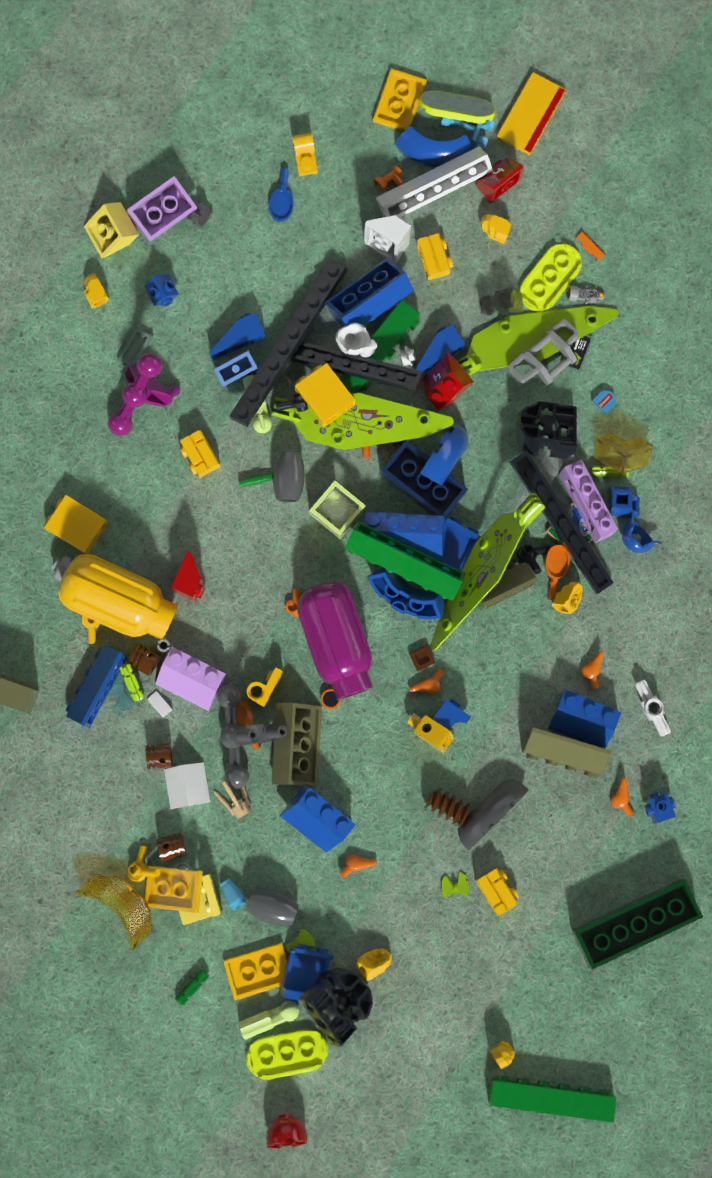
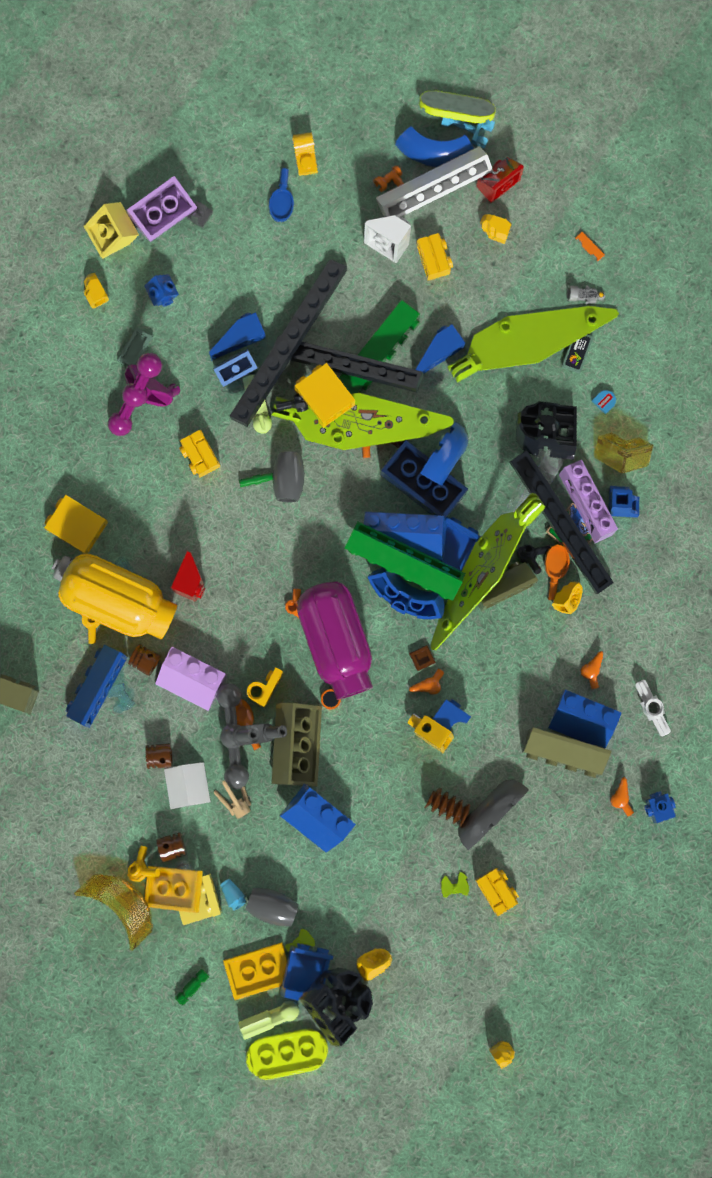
(131, 682): lime axle -> none
(159, 704): white piece -> none
(169, 643): light grey pin -> none
(286, 1132): red cylinder -> none
(337, 509): piece -> none
(355, 340): white hair -> none
(356, 863): orange animal -> none
(370, 294): blue brick -> none
(399, 100): yellow tile -> none
(408, 356): white plate -> none
(445, 382): red slope -> none
(504, 301): clear smoke brick -> none
(531, 113): yellow tile -> none
(538, 368): light grey bar -> none
(550, 277): neon yellow tile -> none
(552, 1099): green brick -> none
(606, 471): lime axle -> none
(631, 543): blue hair -> none
(637, 923): dark green brick -> none

